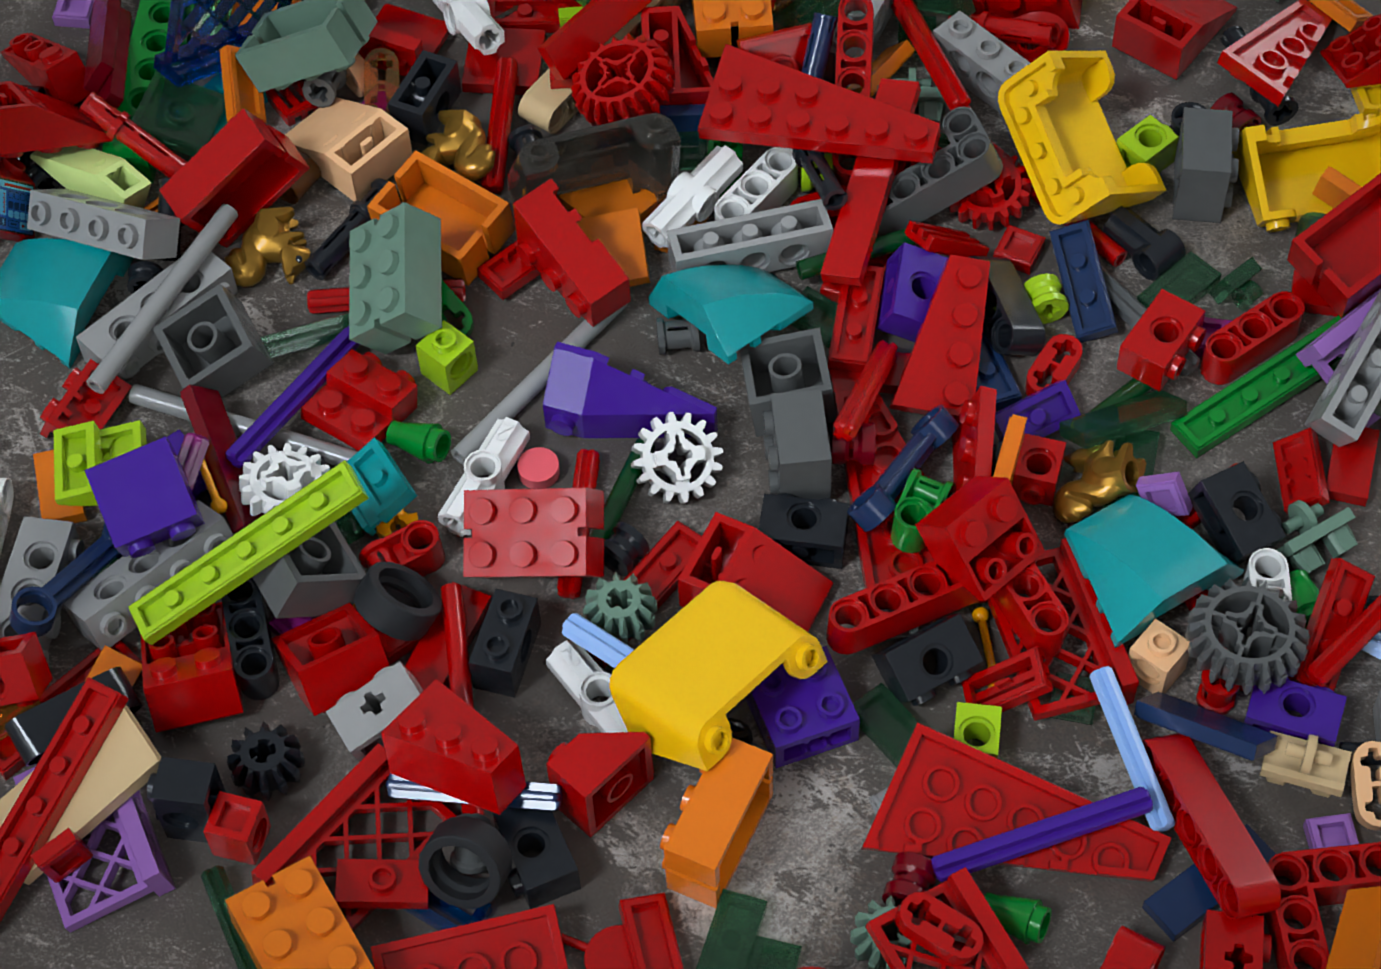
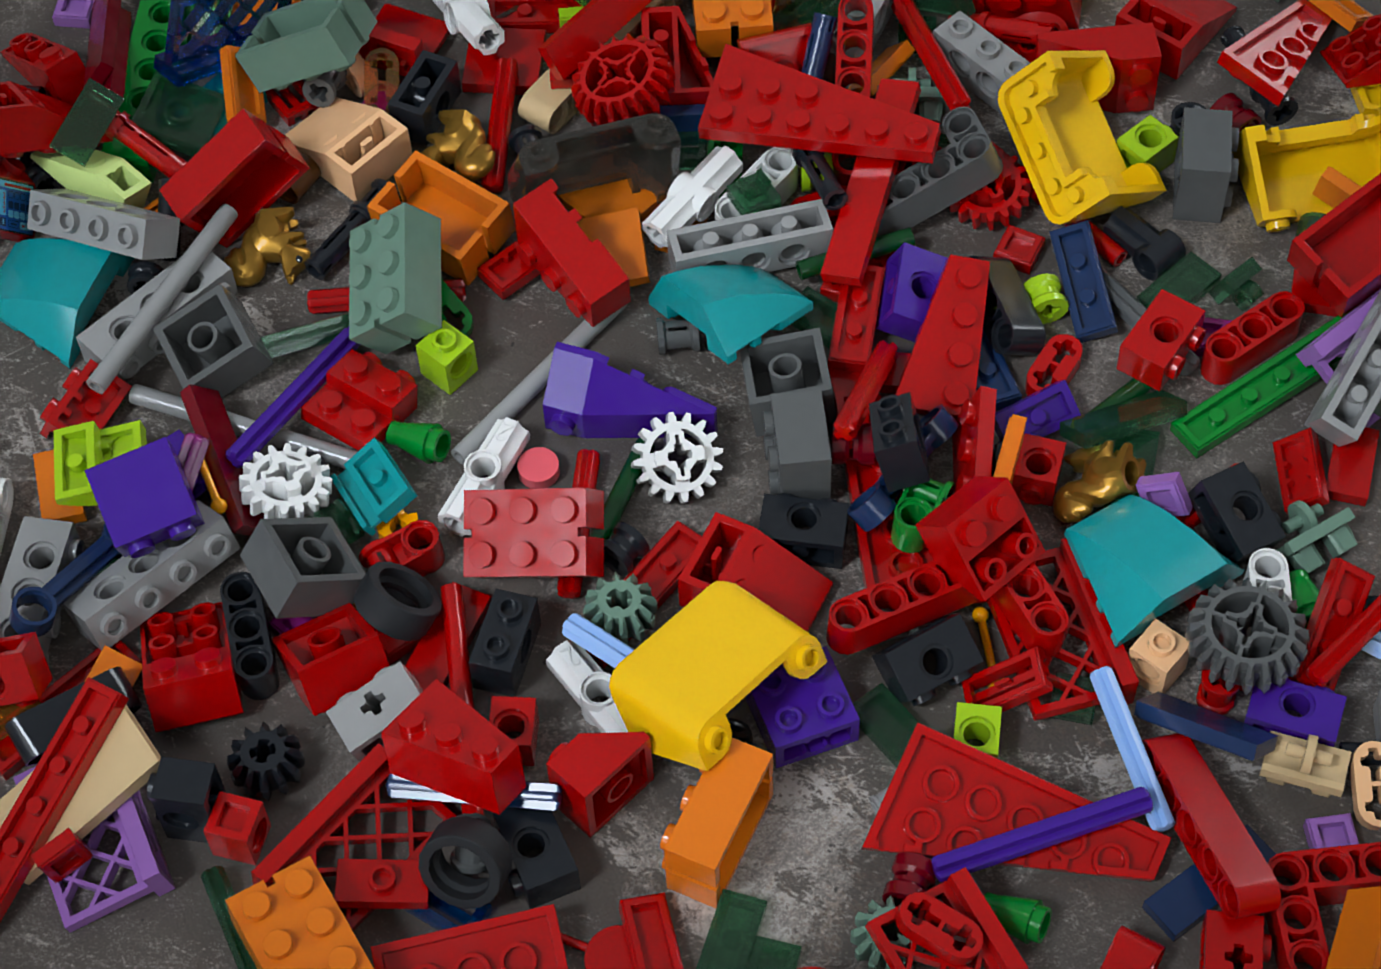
(87, 122): none -> clear green tile
(248, 552): lime tile -> none
(518, 715): none -> red brick
(753, 194): none -> clear green tile
(899, 442): none -> black brick
(944, 240): red tile -> none
(1132, 52): none -> red slope

